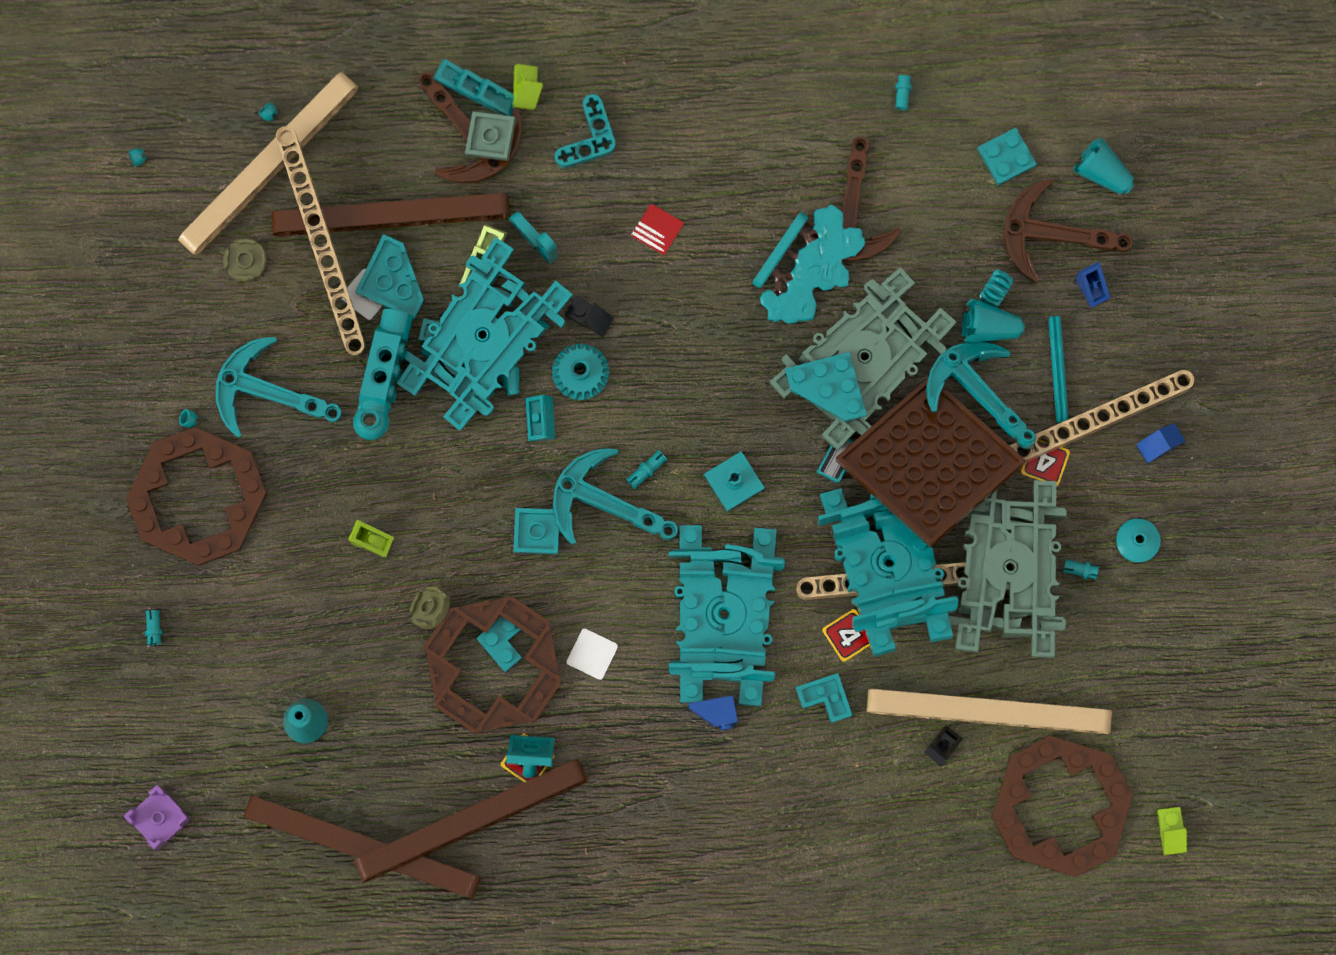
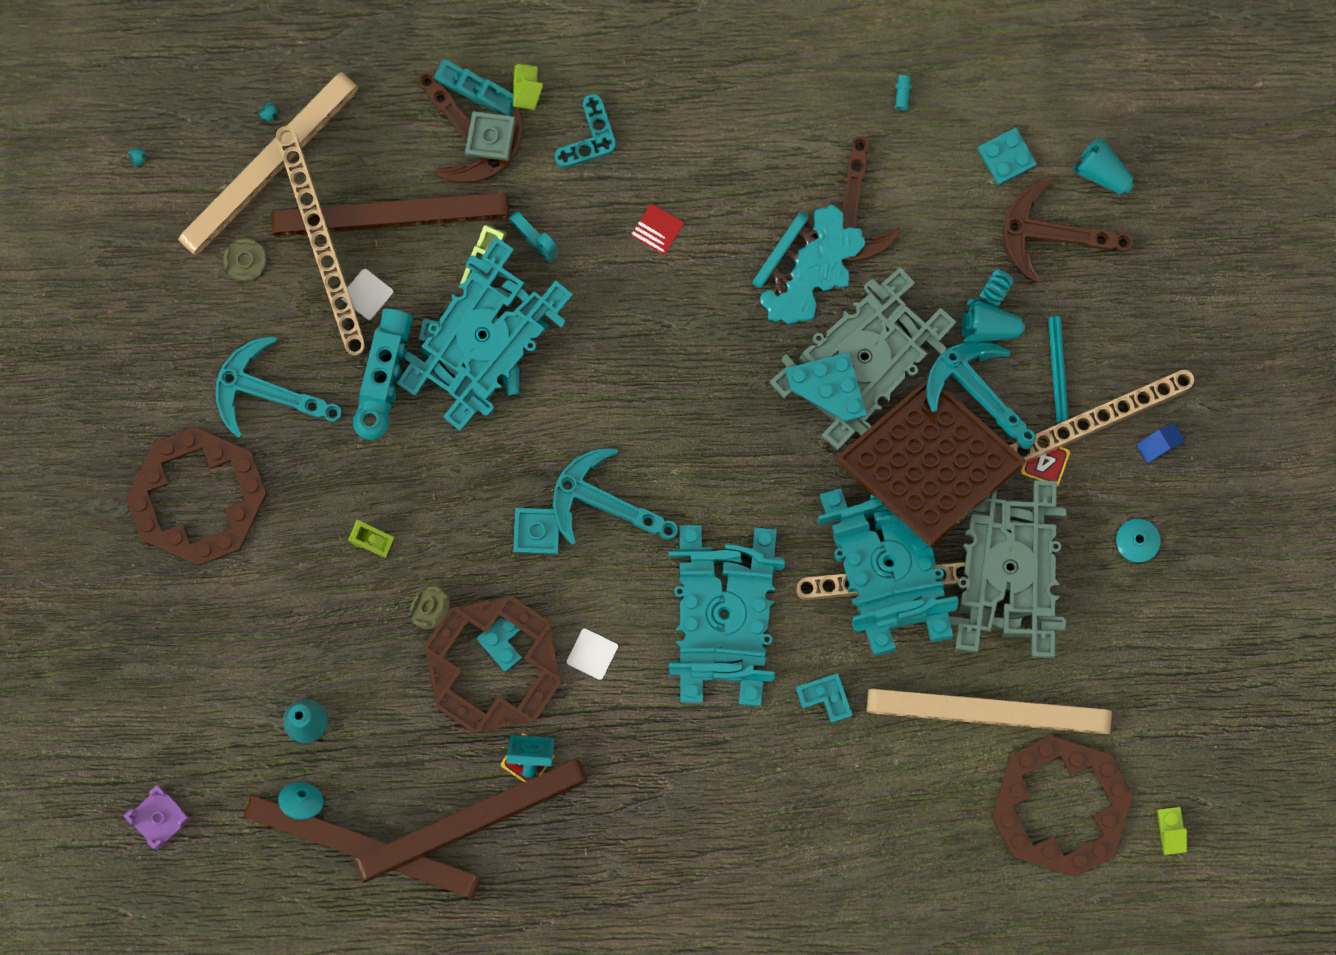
(153, 630): teal pin -> none
(188, 418): teal hinge -> none
(300, 807): none -> teal dish
(391, 279): teal plate -> none
(540, 418): teal slope -> none
(580, 386): teal gear -> none
(589, 316): black slope -> none
(646, 469): teal pin -> none
(716, 712): blue slope -> none
(734, 481): teal tile -> none
(829, 467): slope -> none
(844, 638): sticker -> none
(943, 745): black slope -> none
(1081, 569): teal pin -> none
(1093, 284): blue slope -> none

